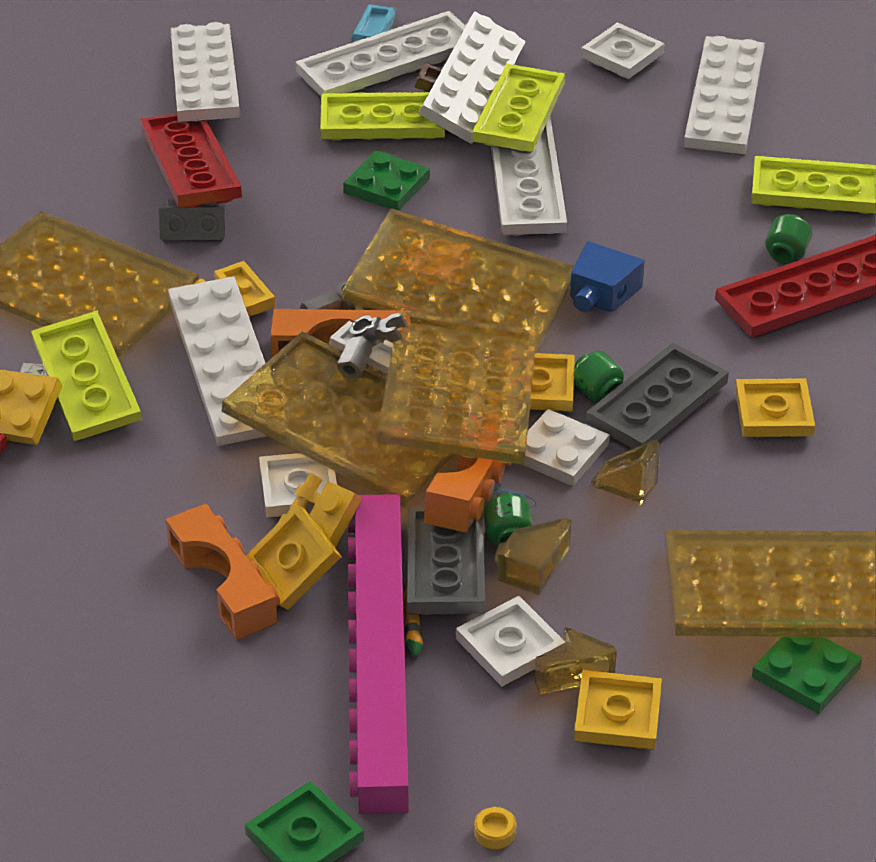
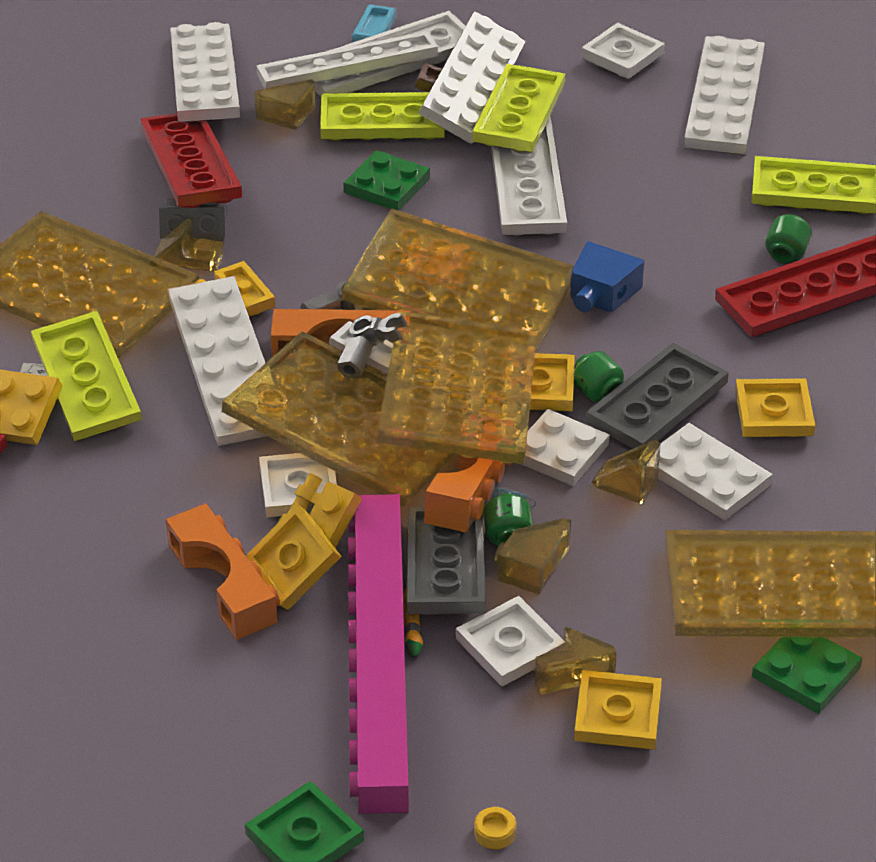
(189, 252): none -> clear yellow slope
(285, 104): none -> clear yellow slope
(349, 60): none -> white plate
(710, 472): none -> white plate

